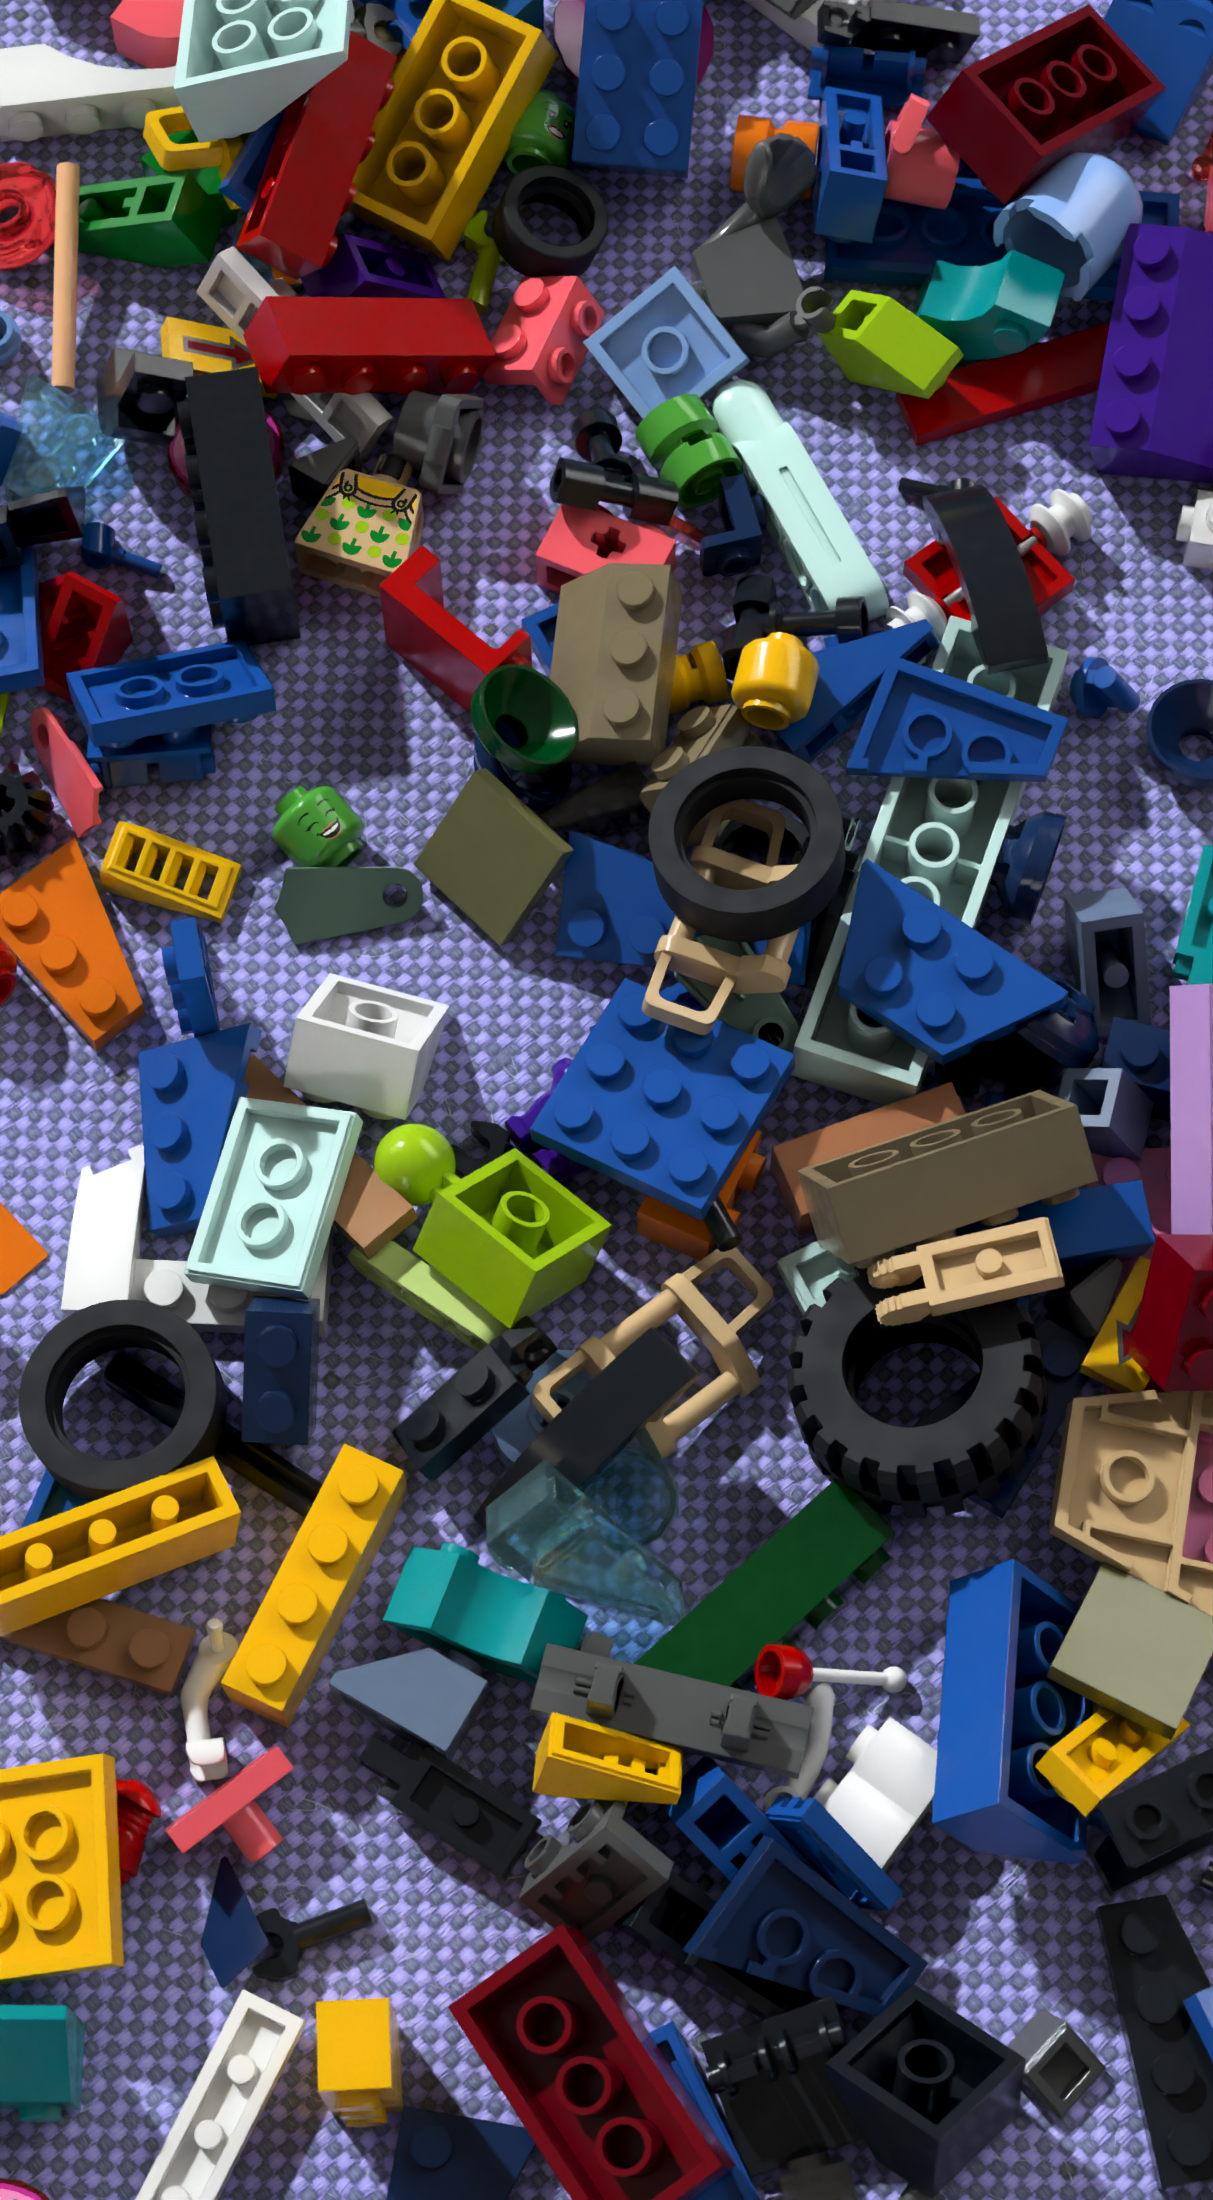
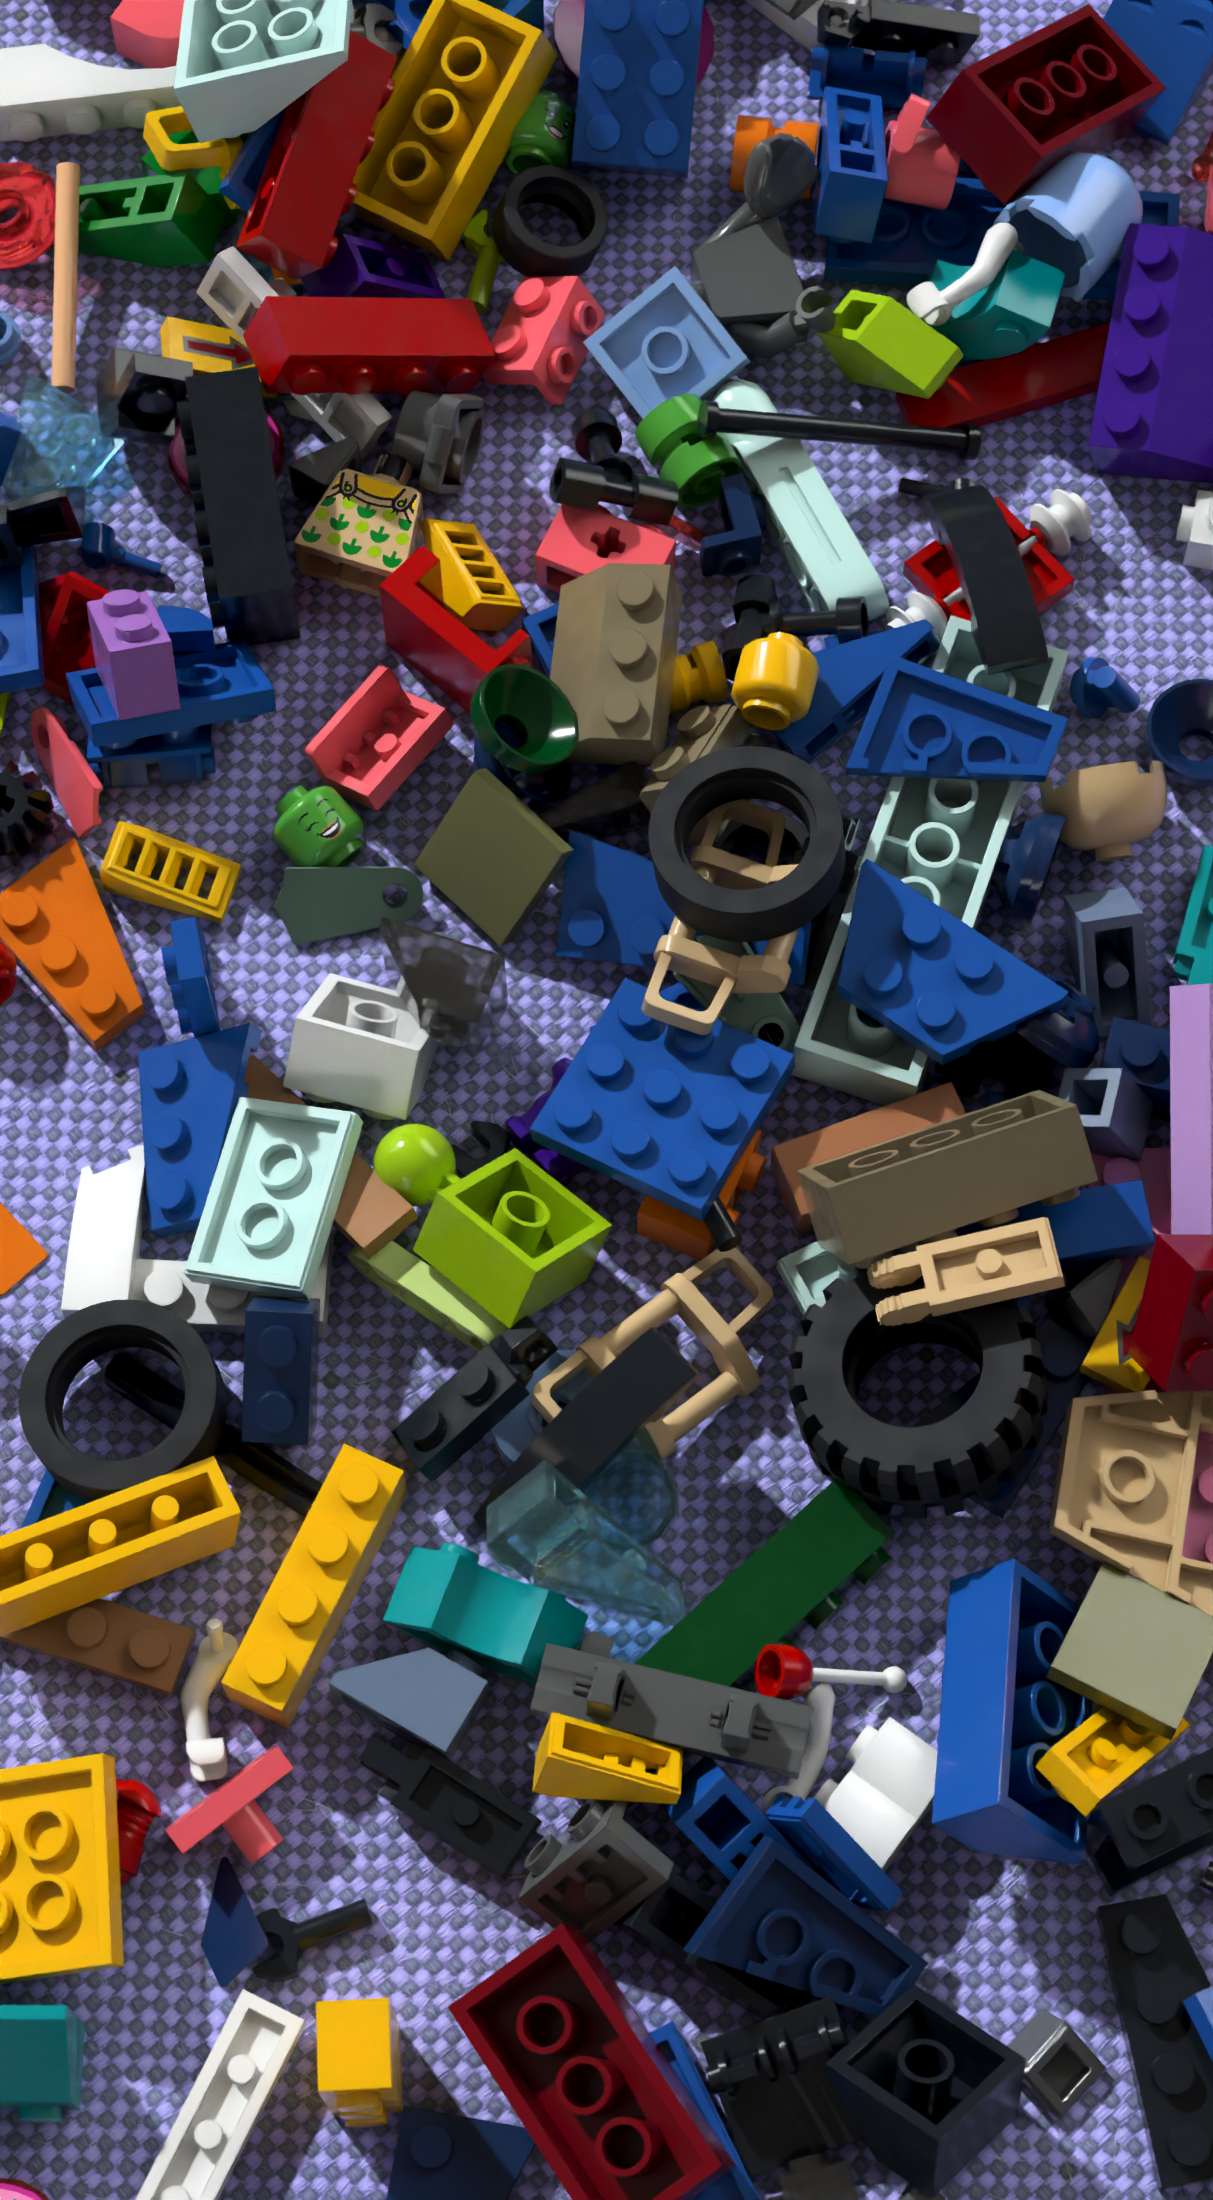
(133, 654): none -> medium lavender brick
(187, 629): none -> blue tile
(376, 740): none -> coral bracket
(445, 983): none -> clear smoke slope
(472, 588): none -> yellow slope
(937, 305): none -> white piece
(963, 441): none -> black bar
(1108, 807): none -> tan cylinder

